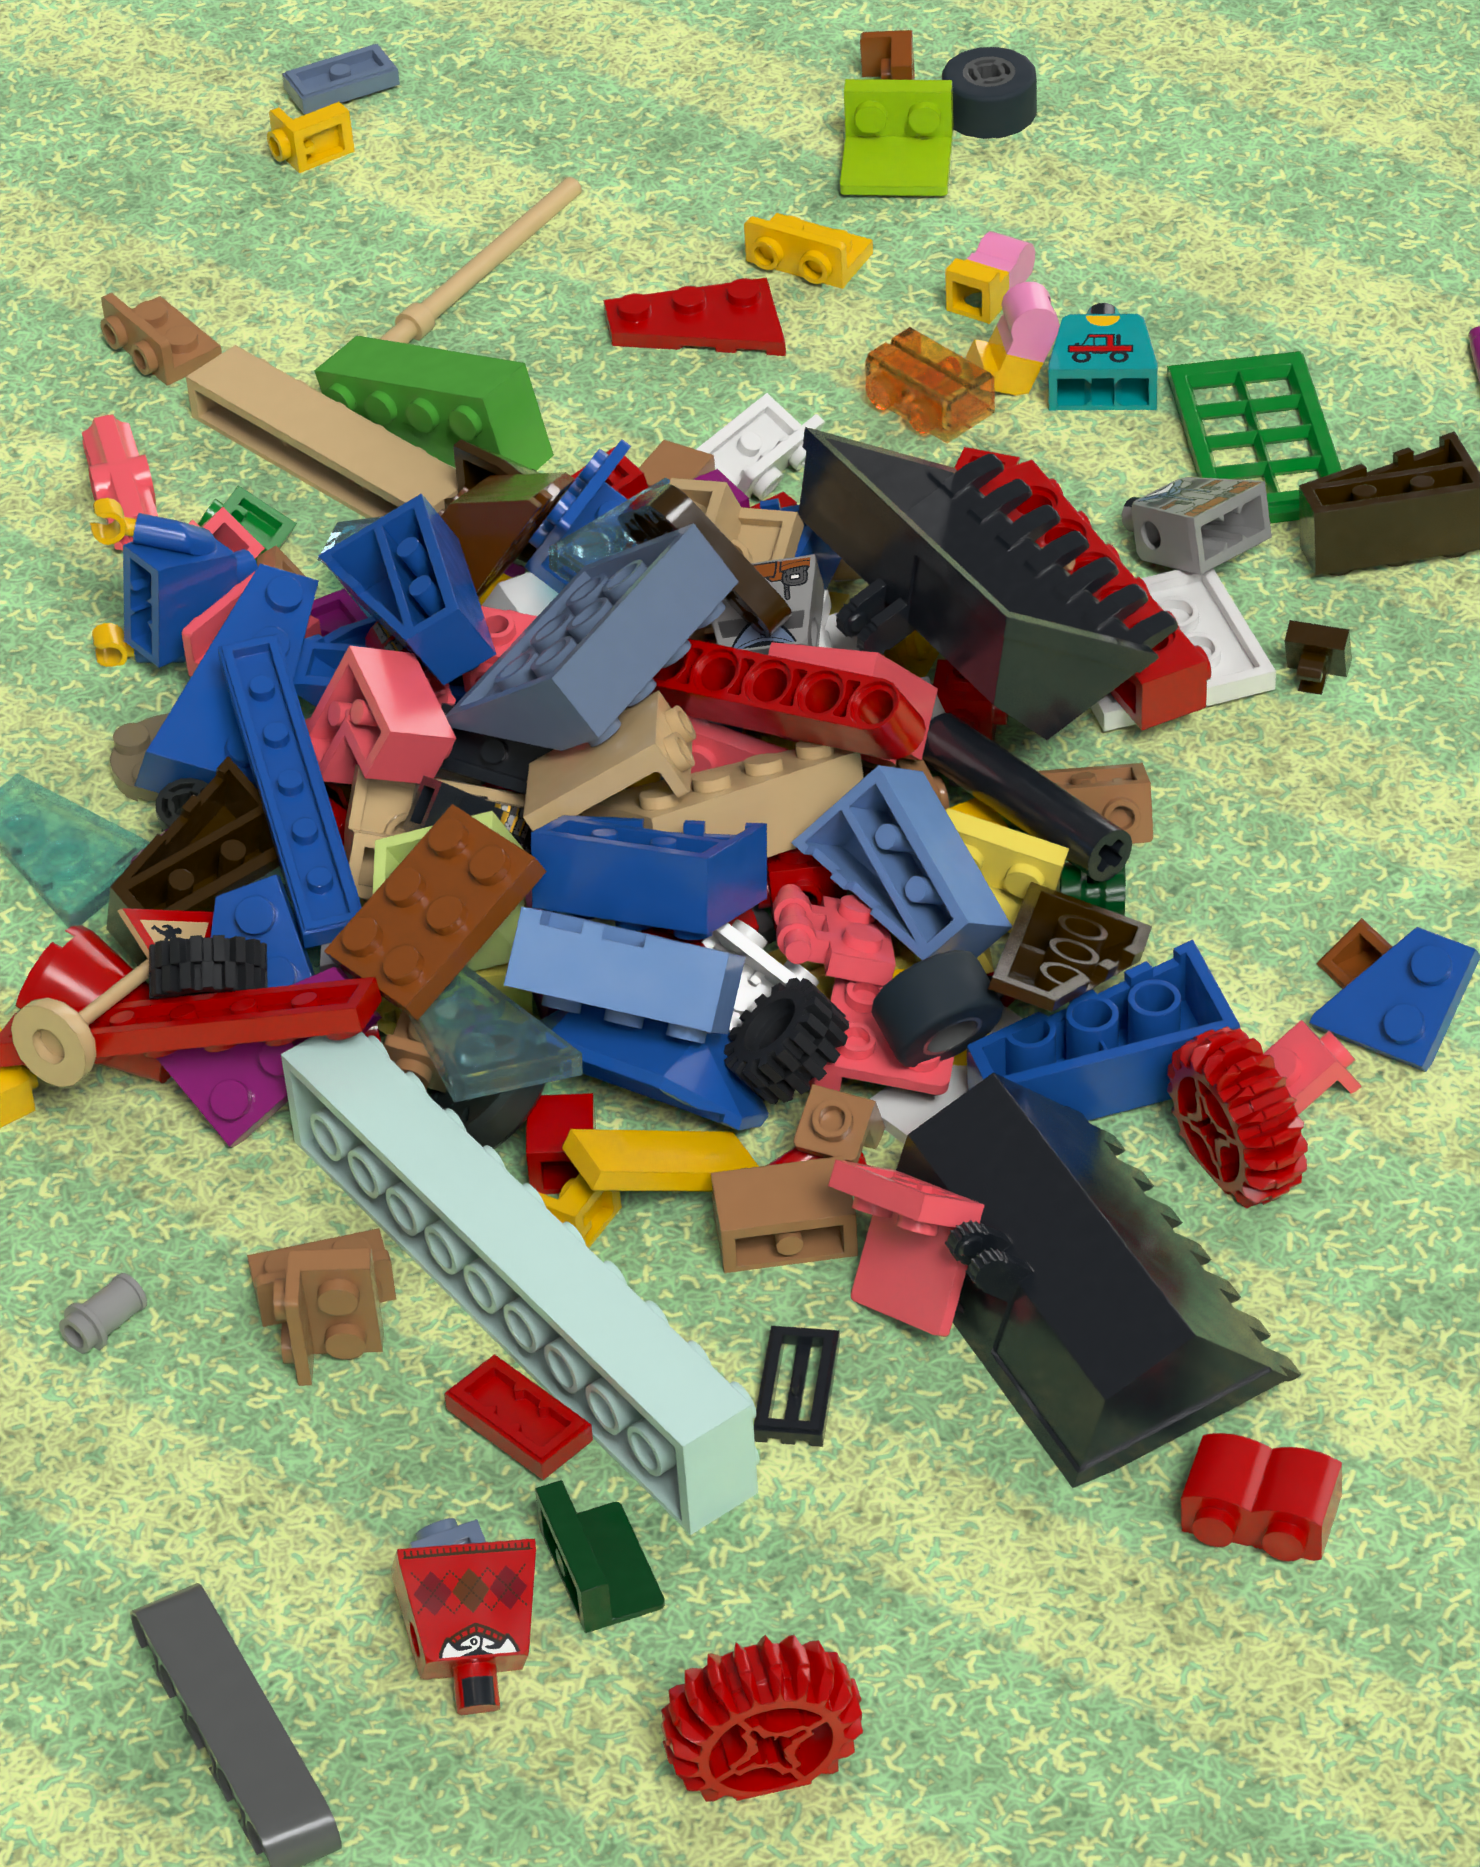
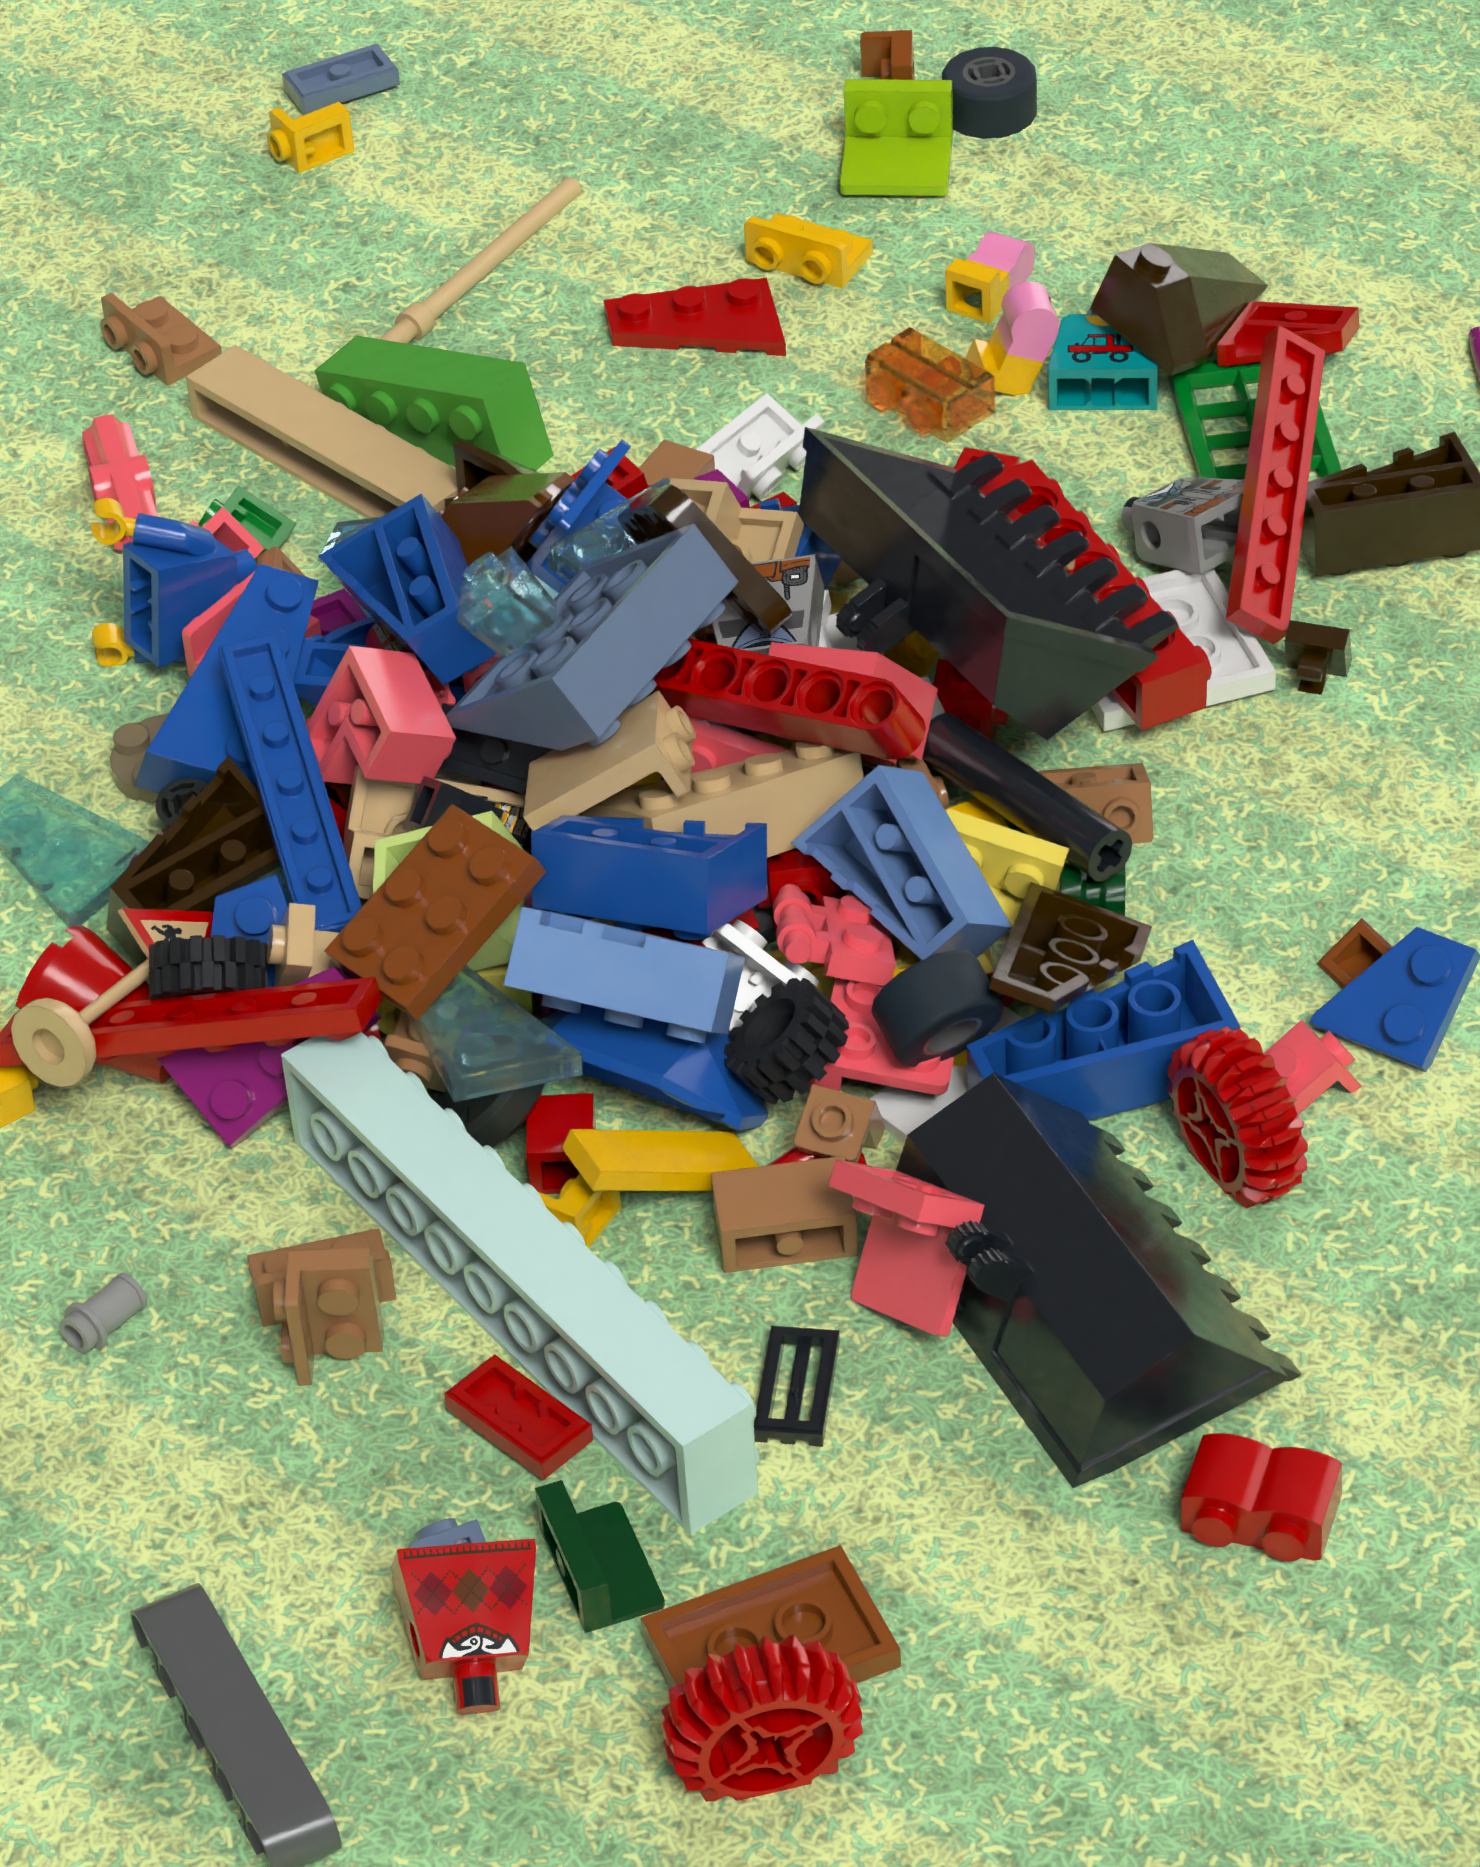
(297, 946): none -> tan bracket
(504, 602): none -> clear light blue slope
(806, 1599): none -> dark orange plate
(1175, 301): none -> dark brown wedge
(1275, 485): none -> red plate
(1321, 325): none -> red wing

